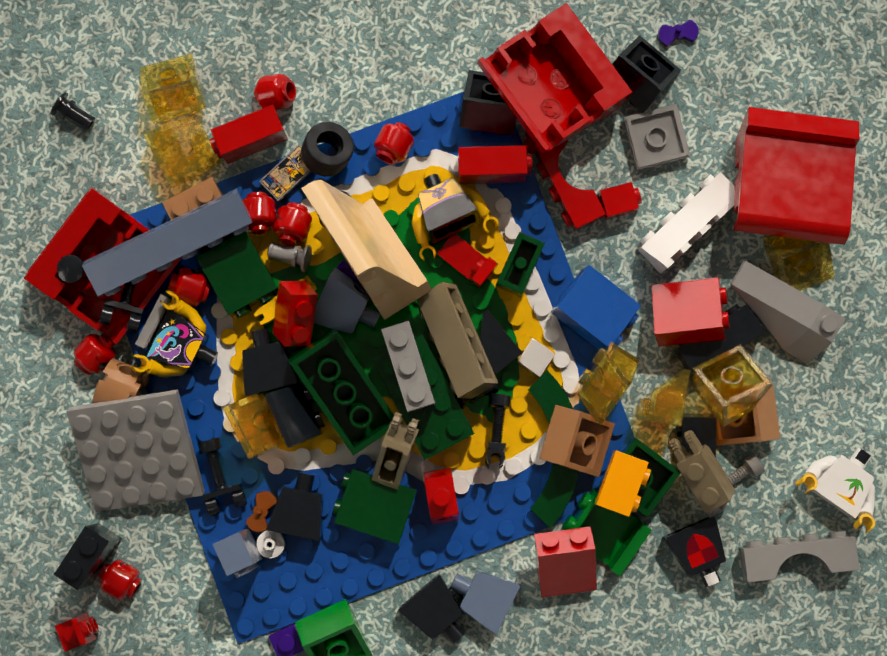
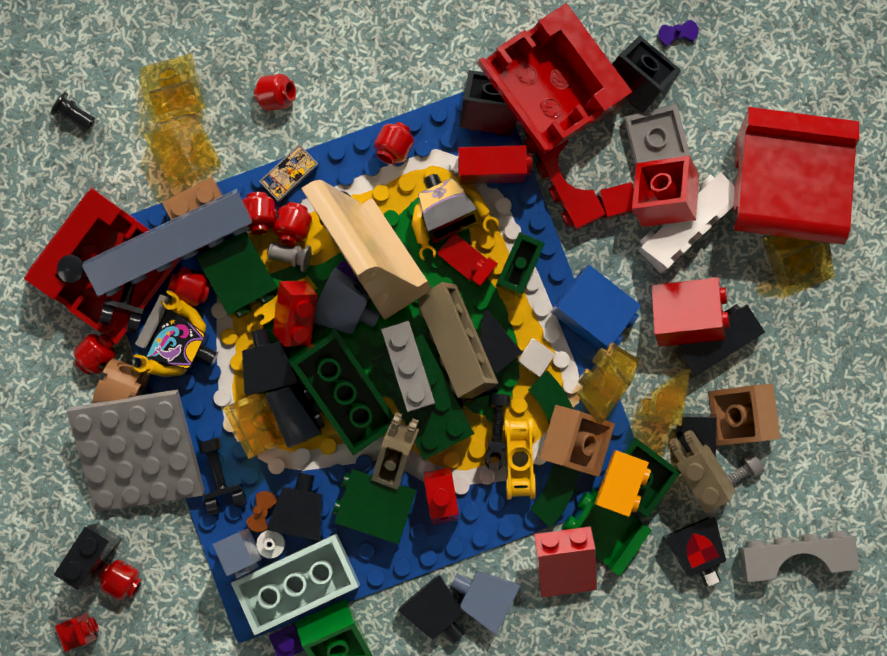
(248, 135): red brick -> none
(295, 584): none -> light aqua brick
(331, 134): black tyre -> none
(524, 474): none -> yellow piece
(665, 191): none -> red brick
(730, 384): clear yellow slope -> none
(793, 318): light grey wedge -> none
(844, 485): white torso -> none

